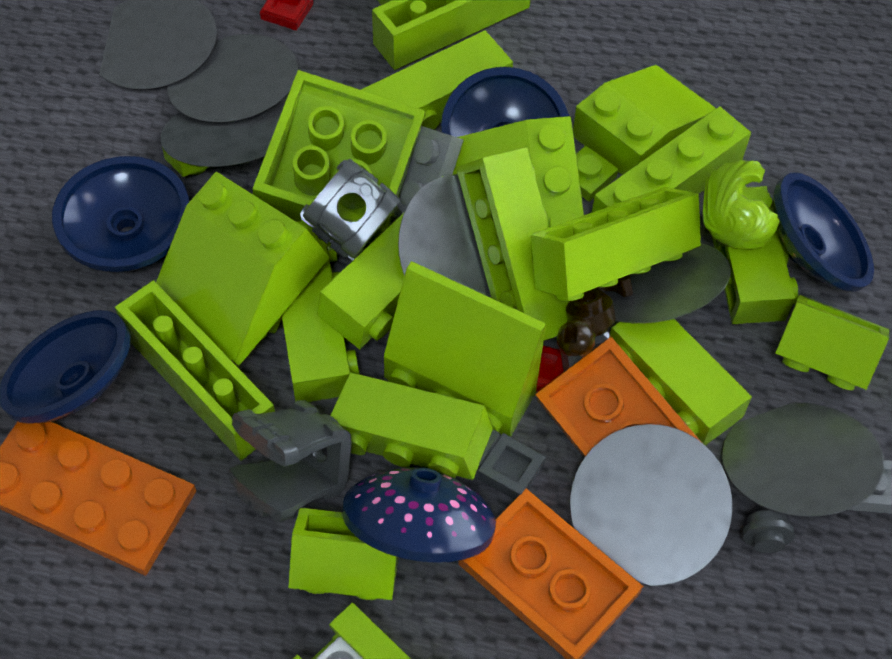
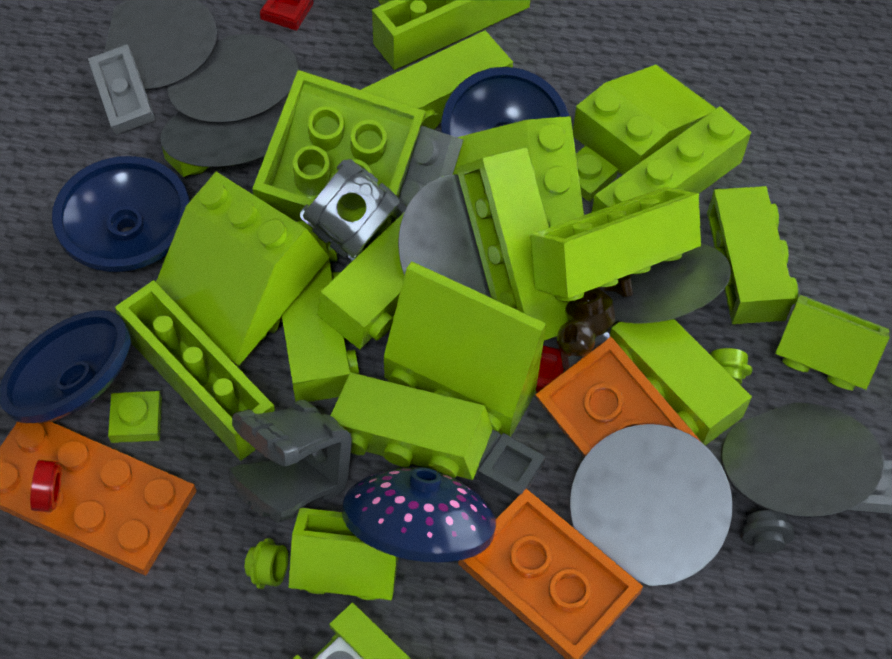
(45, 486): none -> red tile
(121, 89): none -> light grey plate
(135, 416): none -> lime plate
(266, 563): none -> lime plate
(734, 362): none -> lime plate
(736, 212): lime hair -> none
(821, 234): dark blue dish -> none

